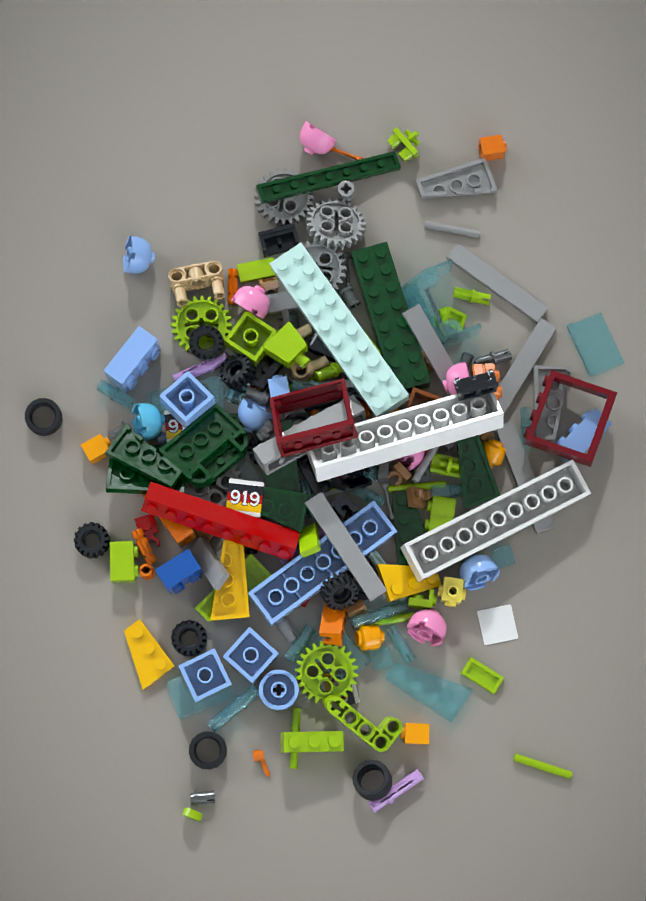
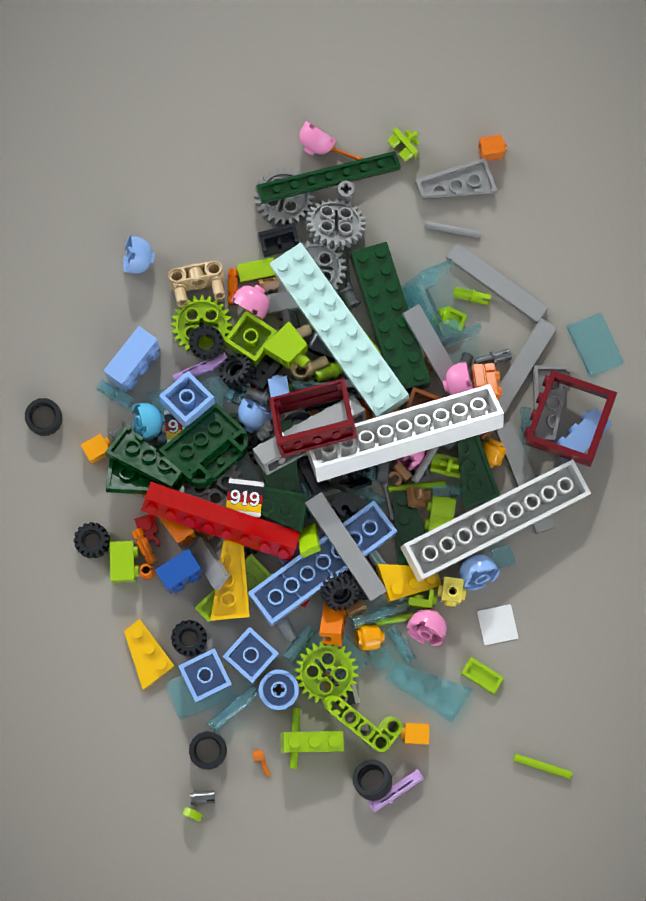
(475, 385): black hinge -> none

